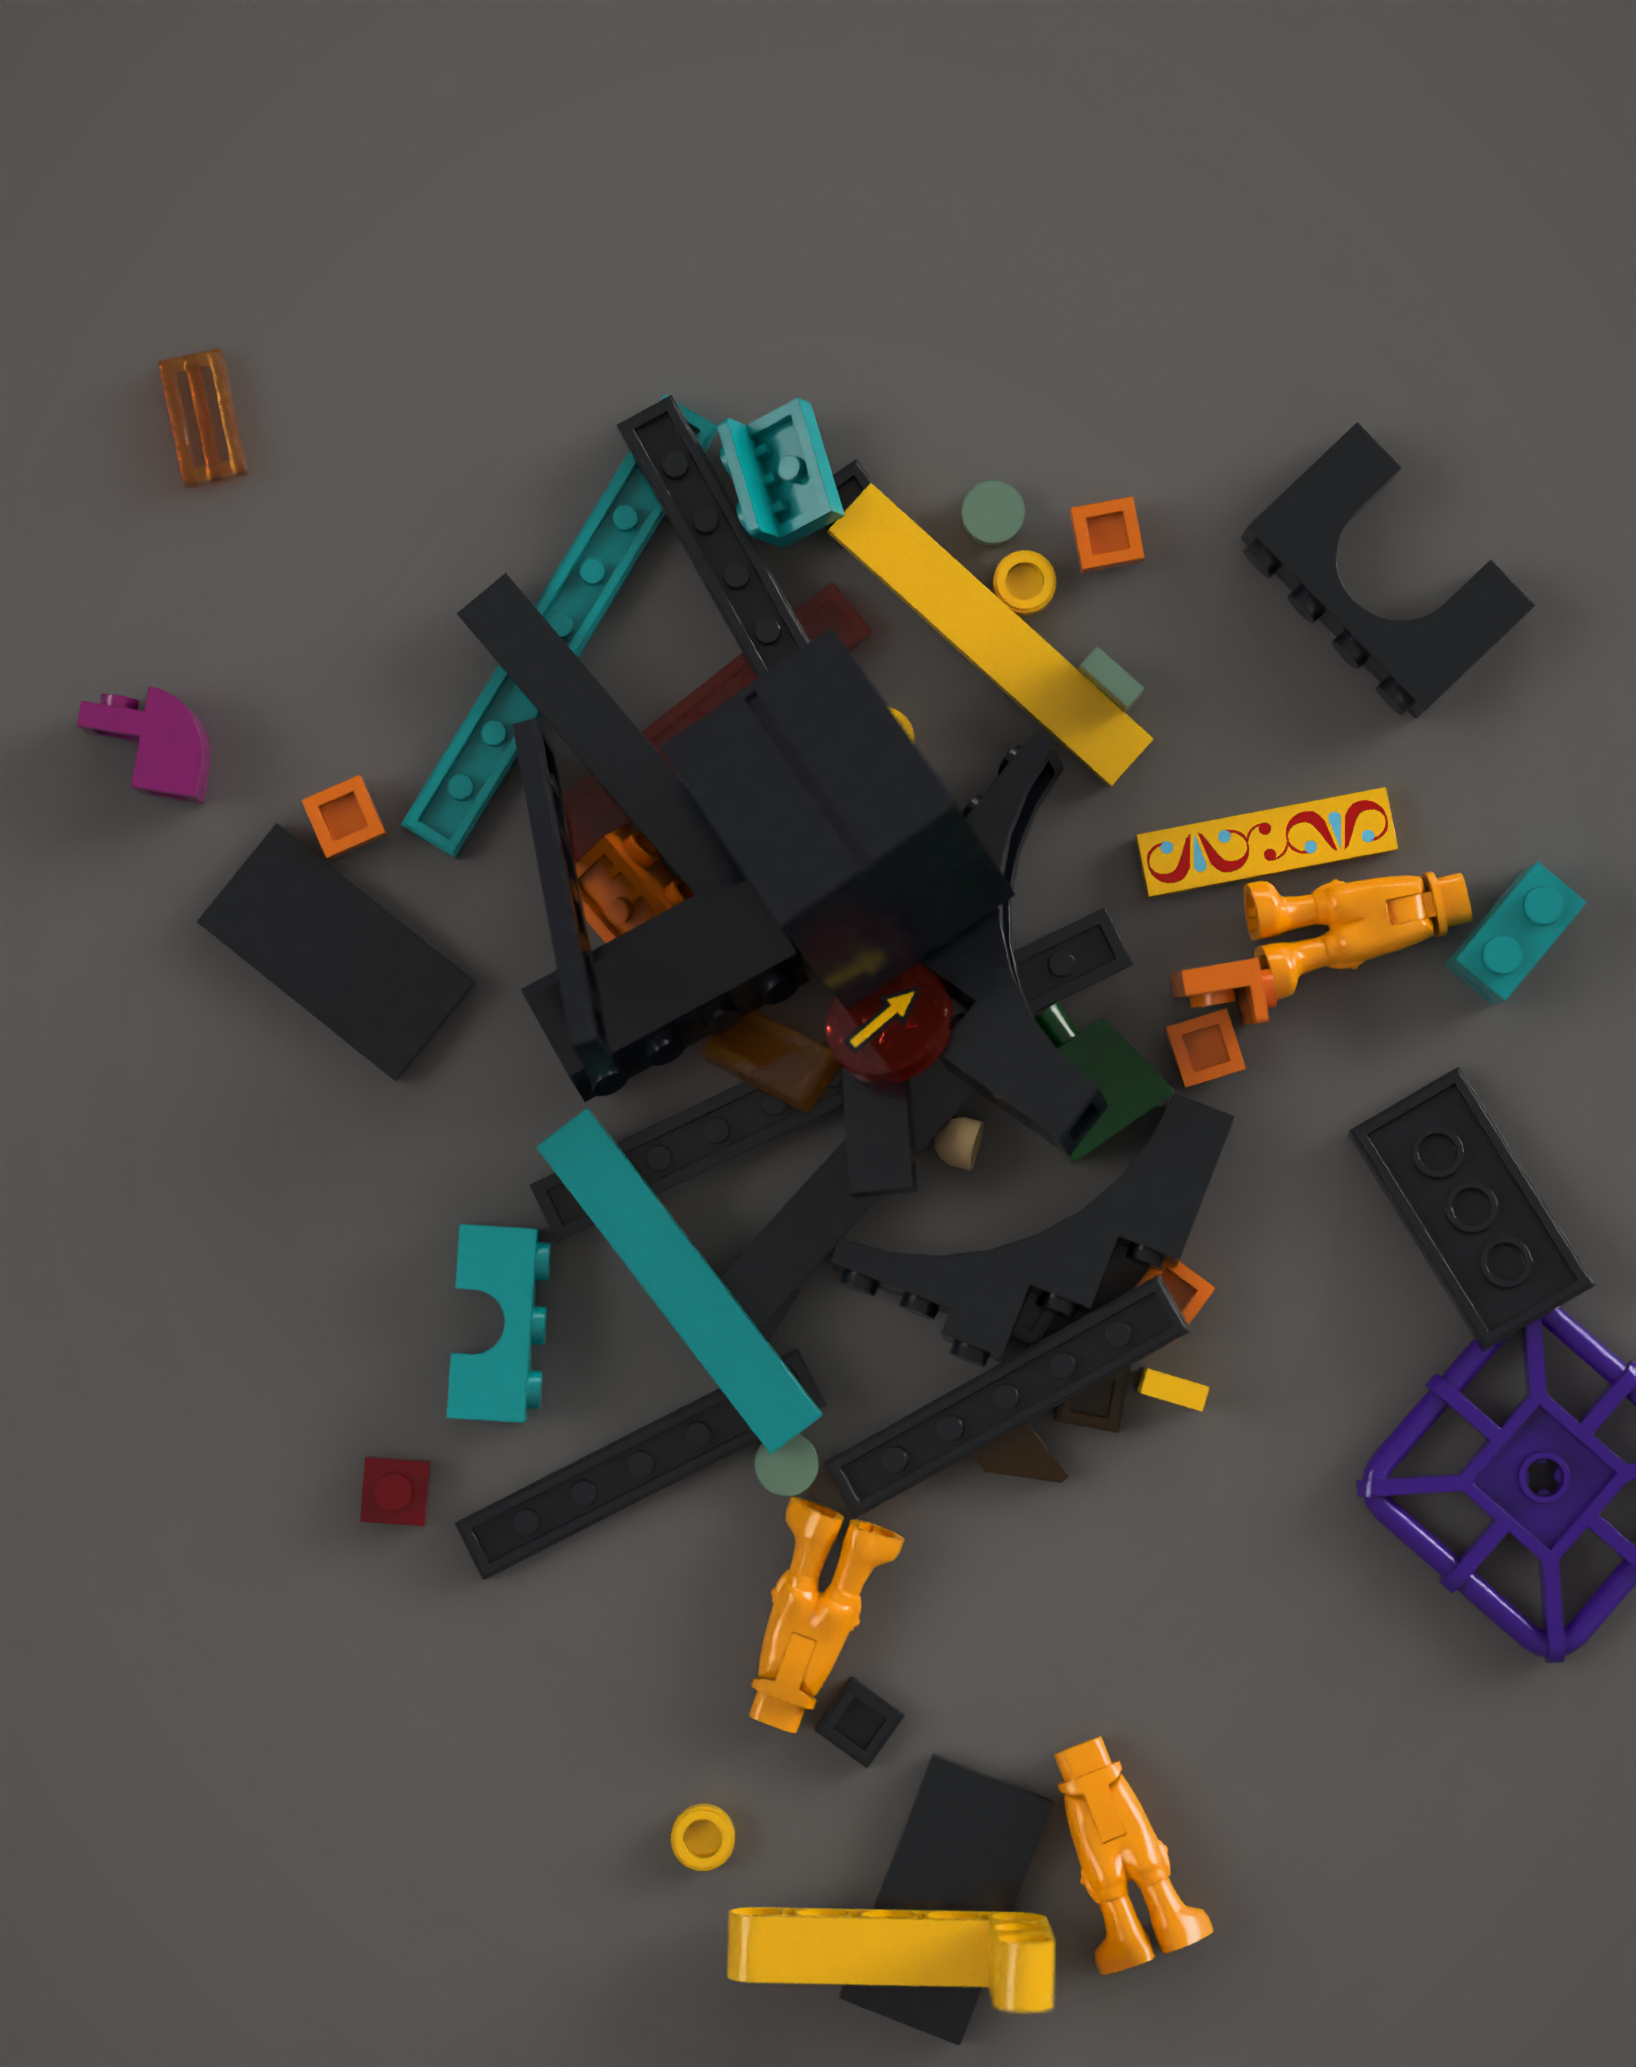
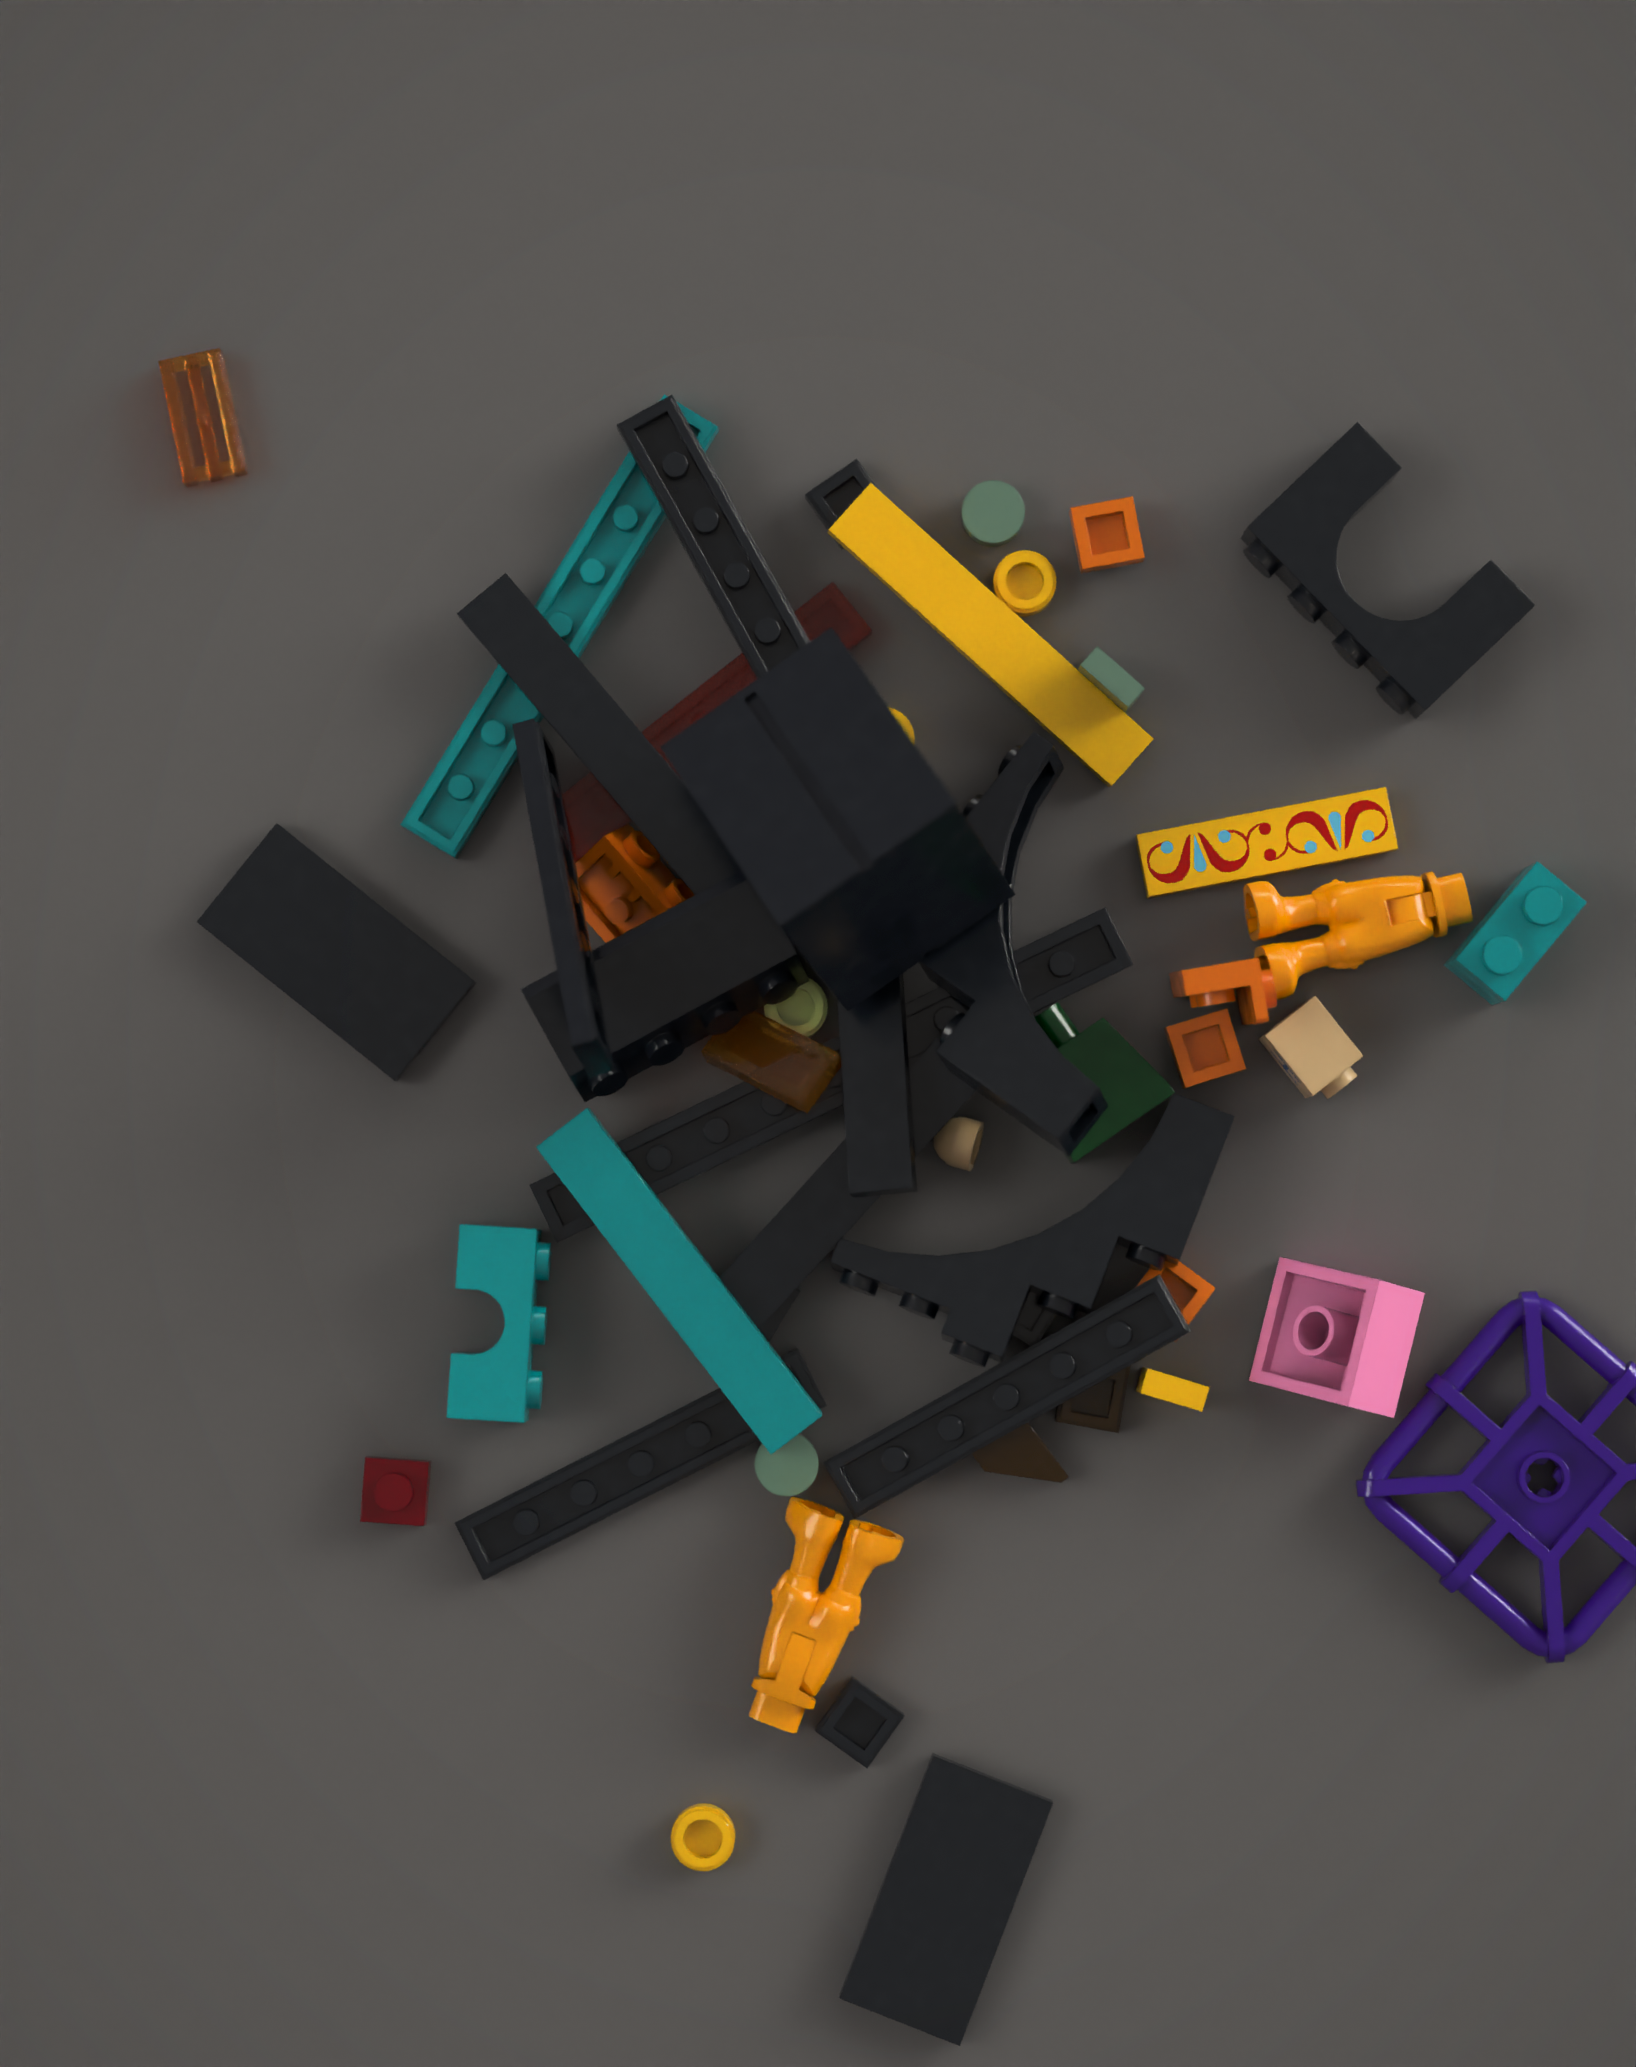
(172, 744): magenta brick -> none
(344, 817): orange plate -> none
(780, 474): teal bracket -> none
(802, 1011): none -> yellowish green tile
(893, 1029): clear red tile -> none
(897, 1947): yellow beam -> none
(1117, 1847): light orange piece -> none
(1313, 1050): none -> tan brick
(1337, 1336): none -> bright pink slope
(1471, 1209): black tile -> none

